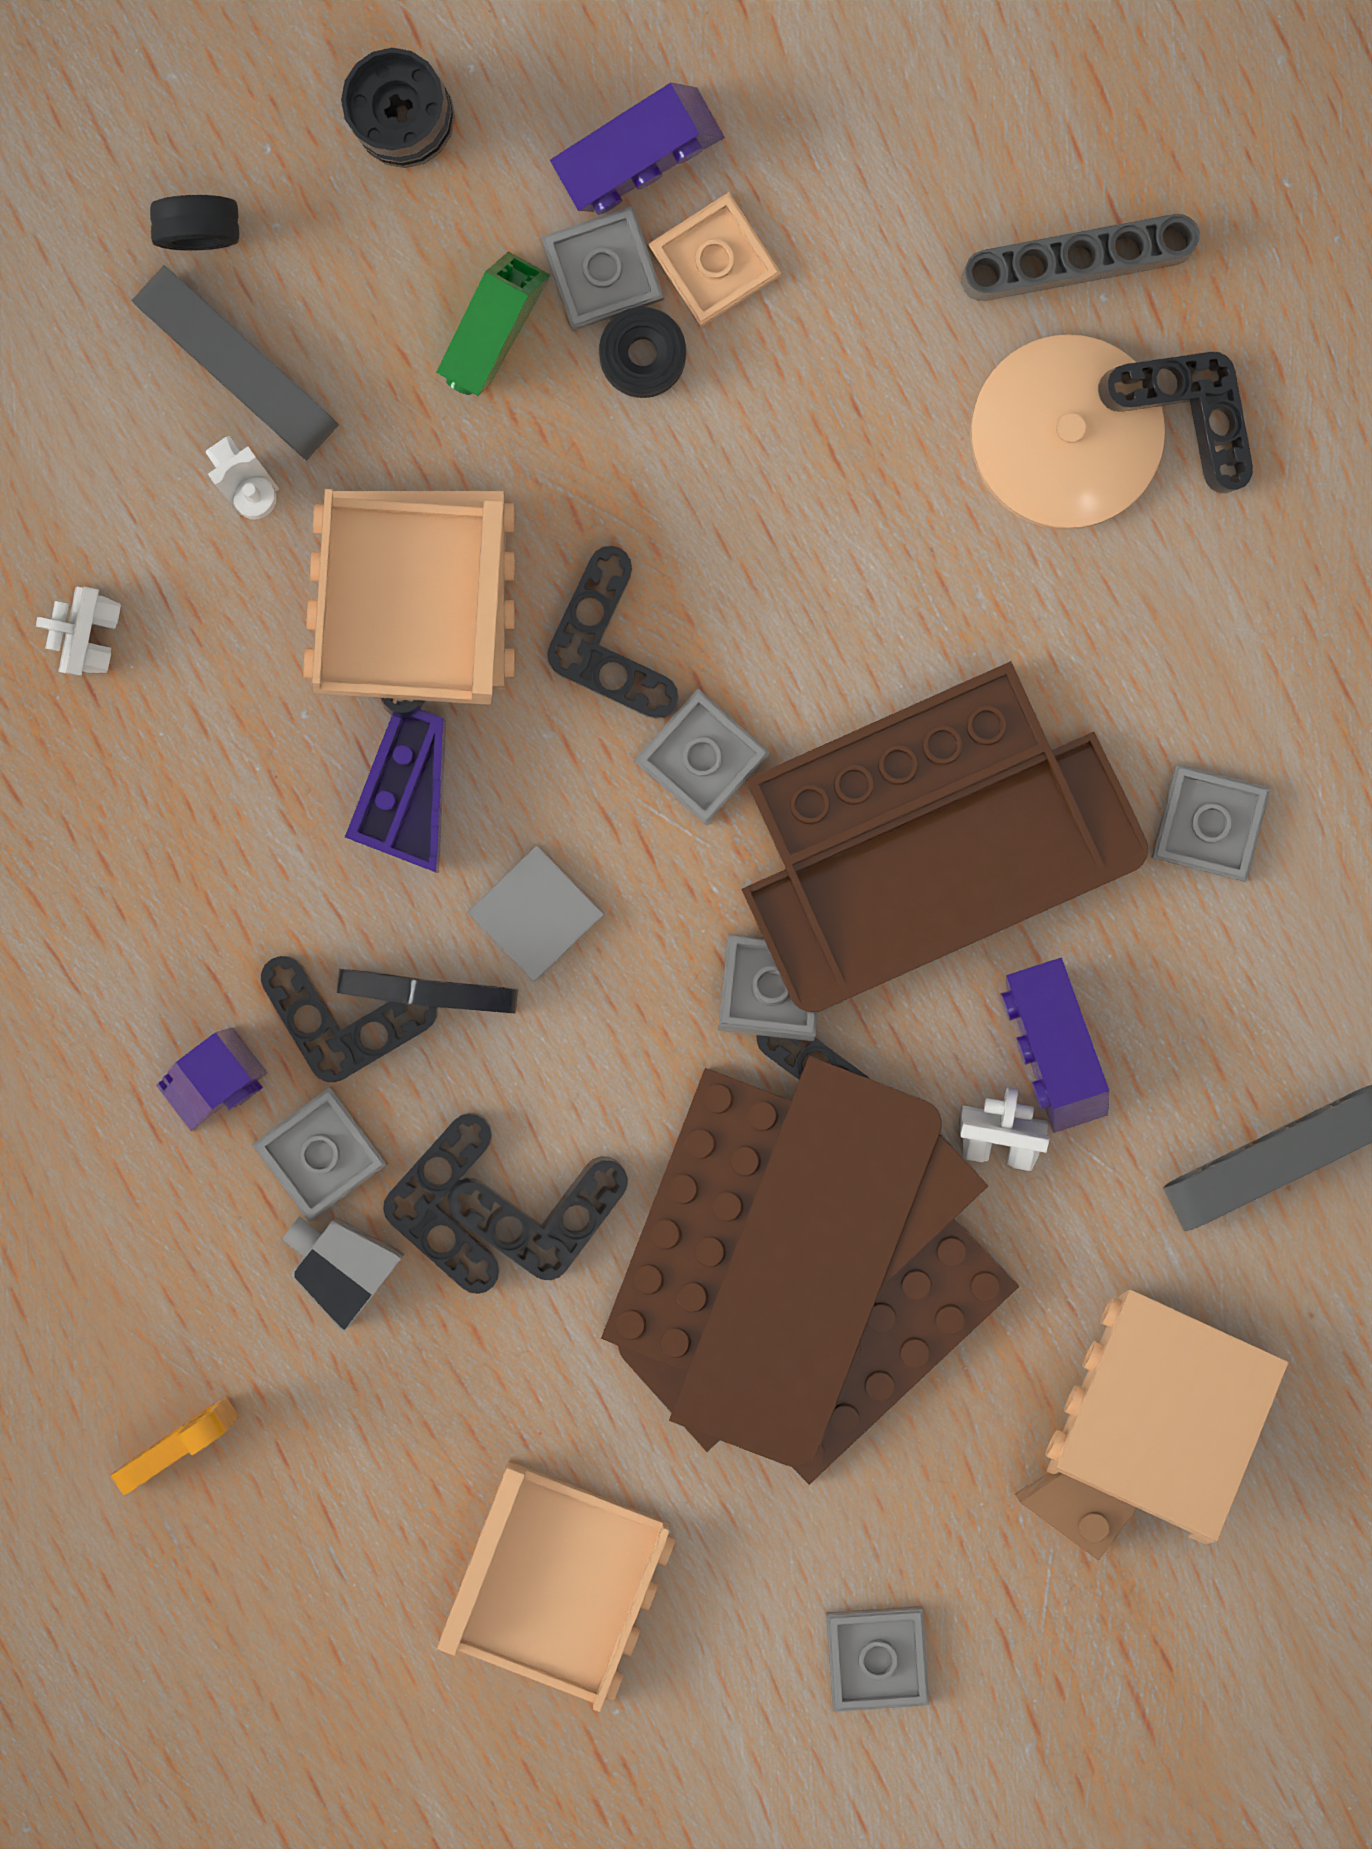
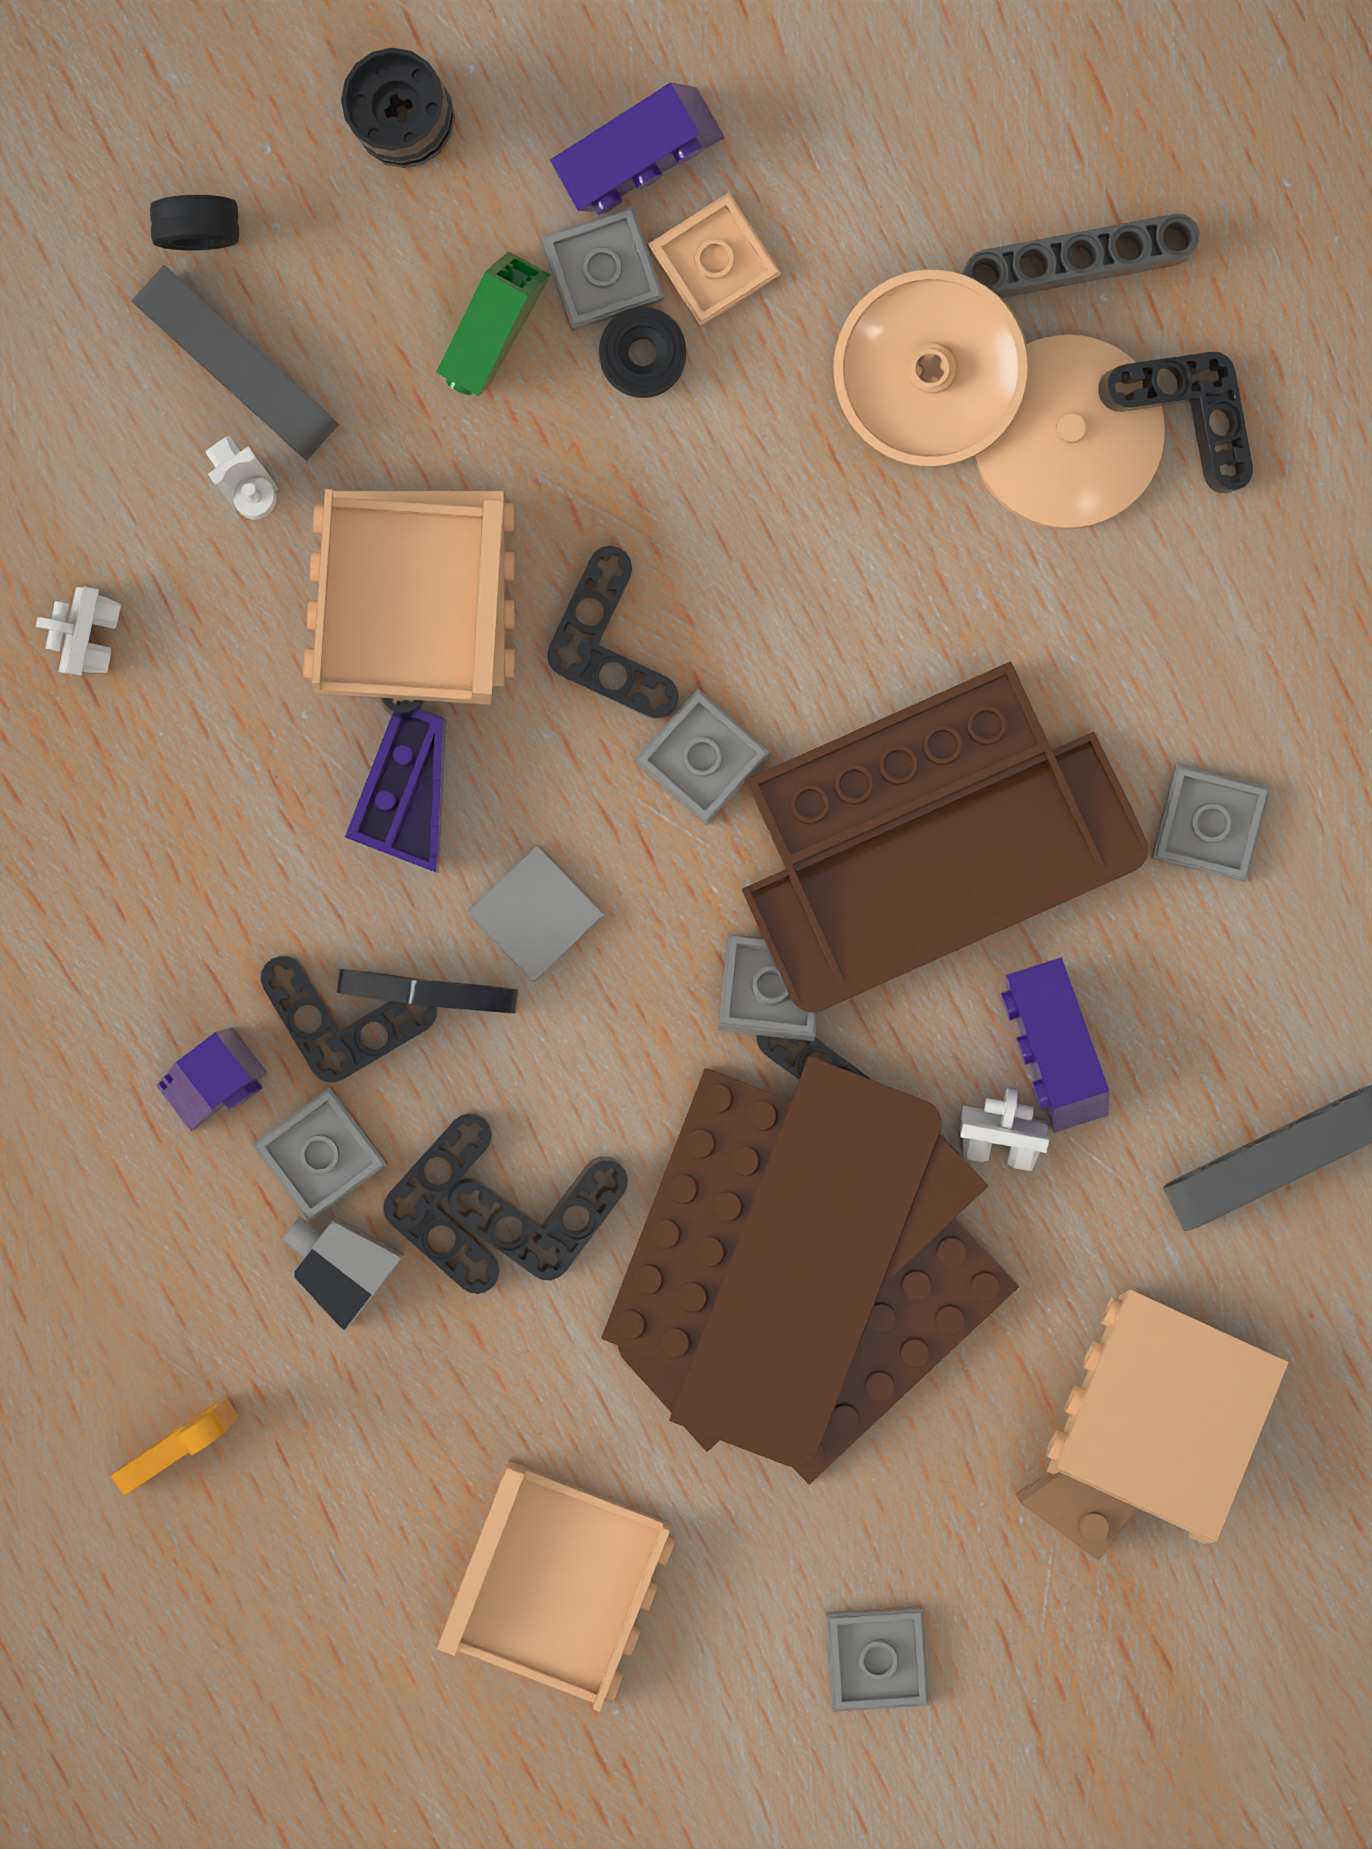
(931, 367): none -> light nougat dish

